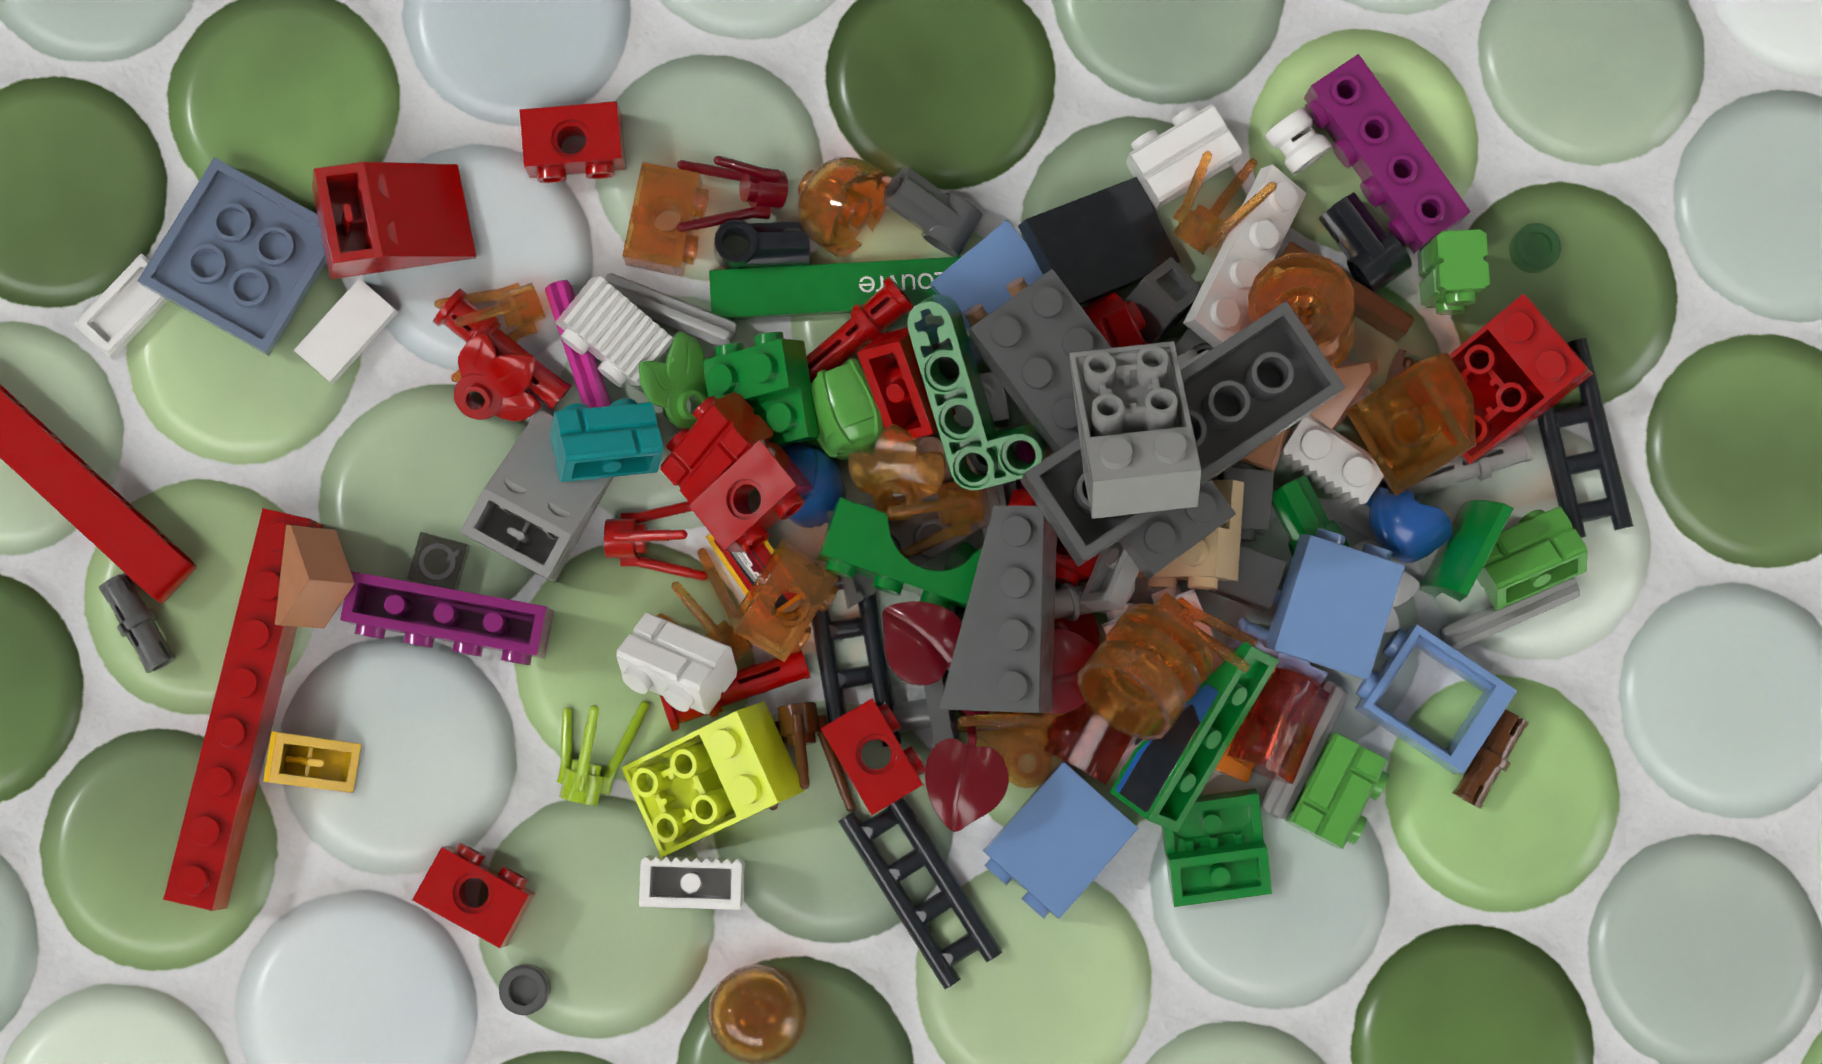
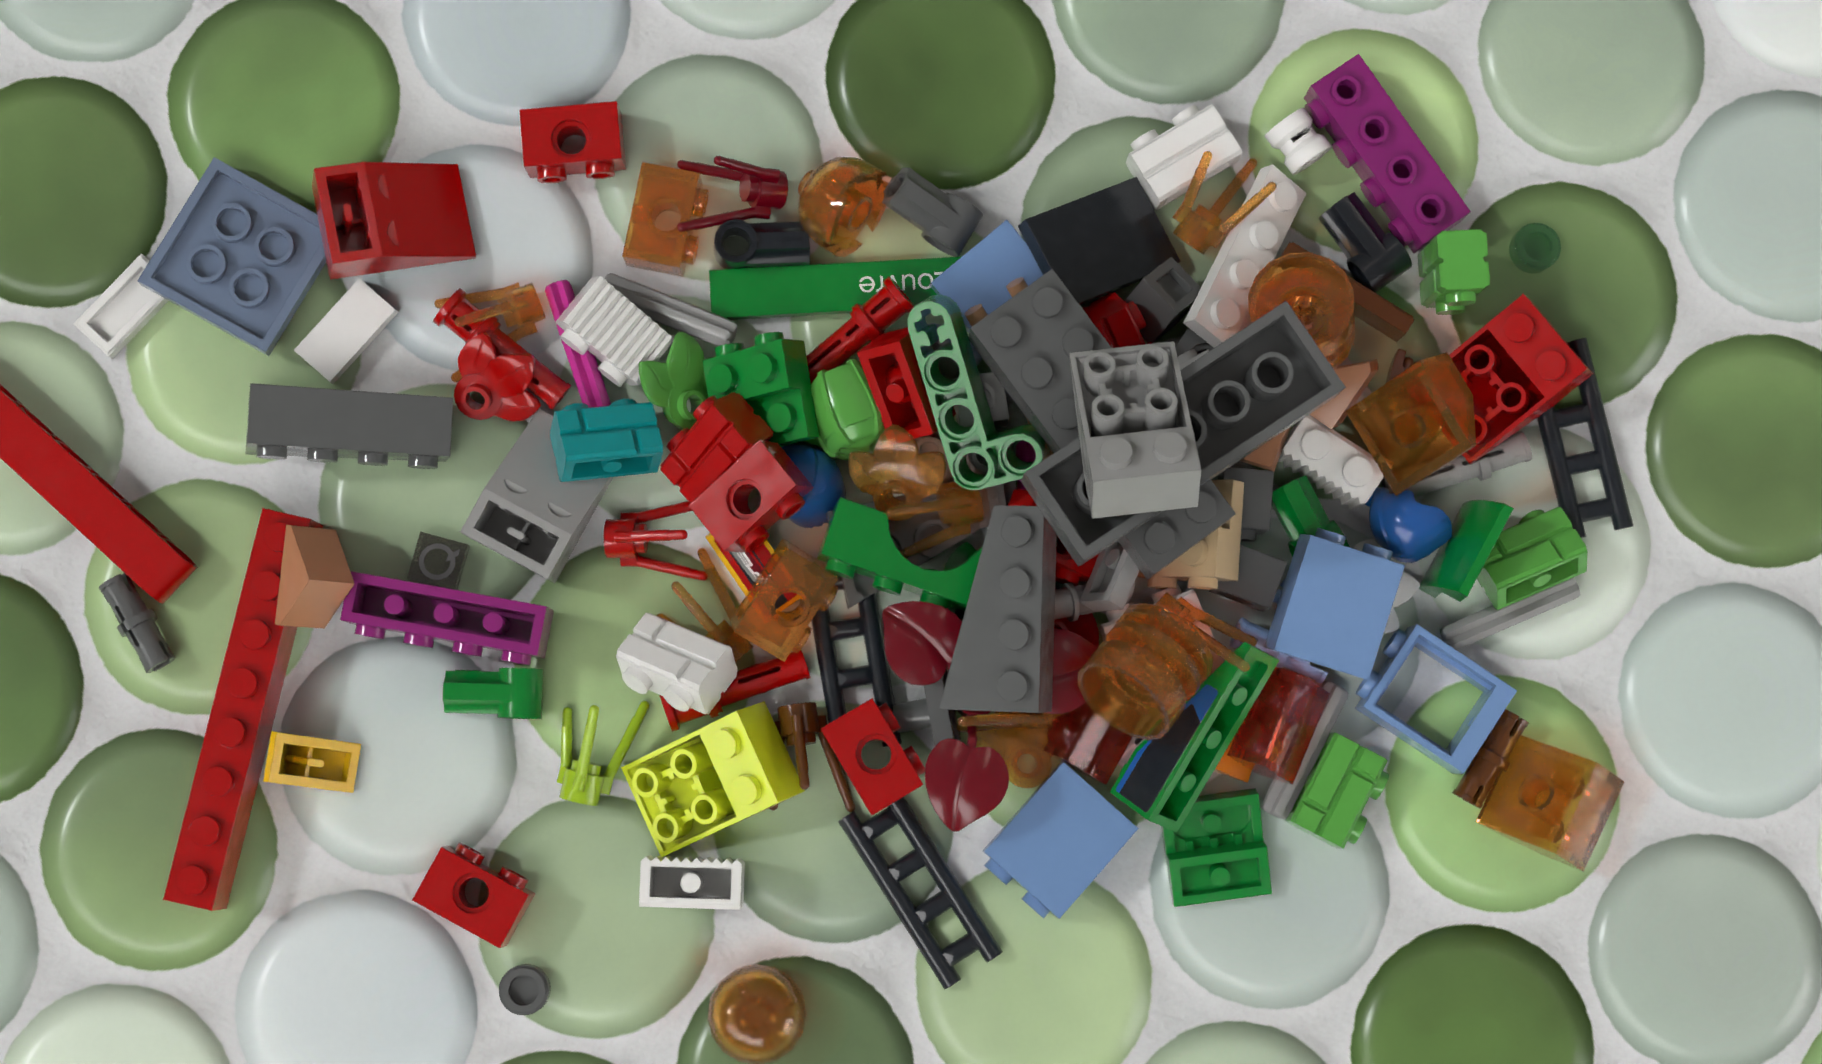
(348, 425): none -> dark grey wedge
(508, 693): none -> green piece
(1551, 802): none -> clear orange slope

